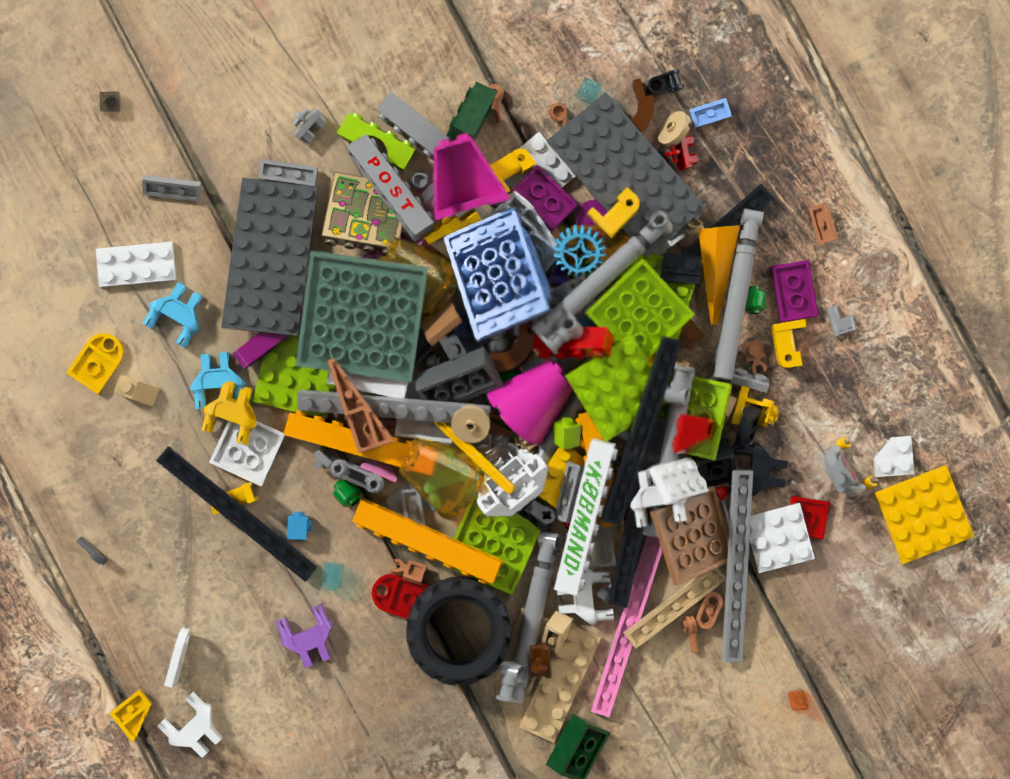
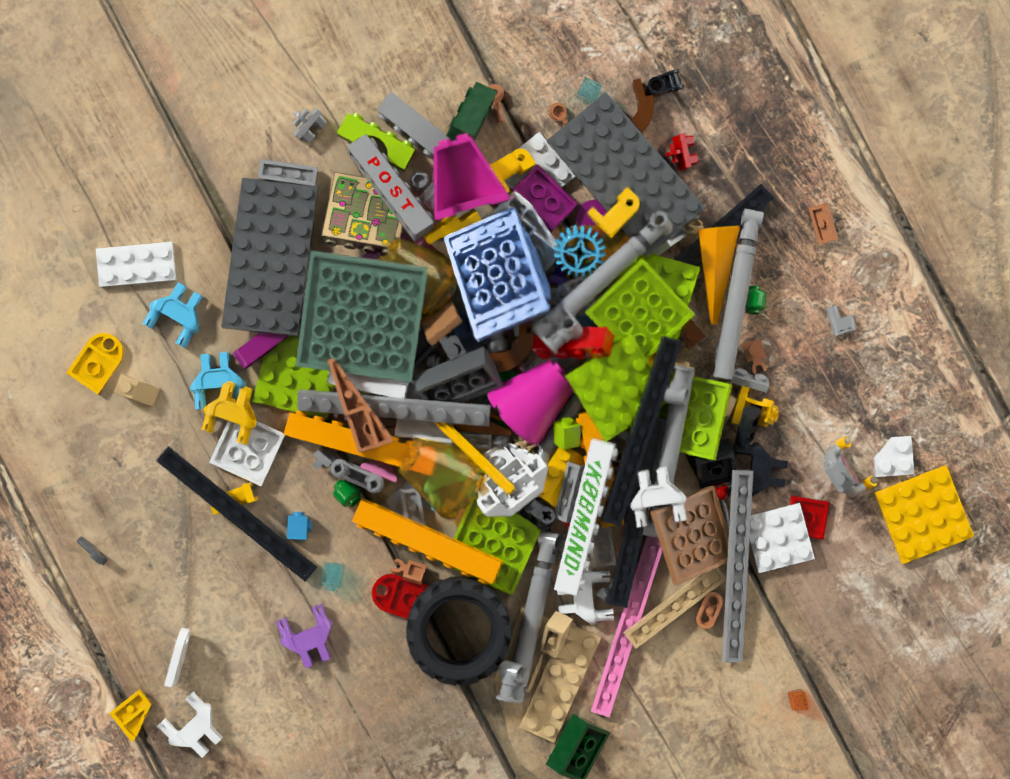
(110, 101): clear smoke plate -> none
(171, 188): light grey plate -> none
(470, 415): tan plate -> none
(540, 660): reddish brown hips -> none
(674, 129): tan plate -> none
(678, 480): white plate -> none
(681, 268): black plate -> none
(689, 625): nougat plate -> none
(691, 433): red slope -> none
(710, 113): light blue plate -> none
(785, 343): yellow piece -> none
(794, 291): magenta tile -> none

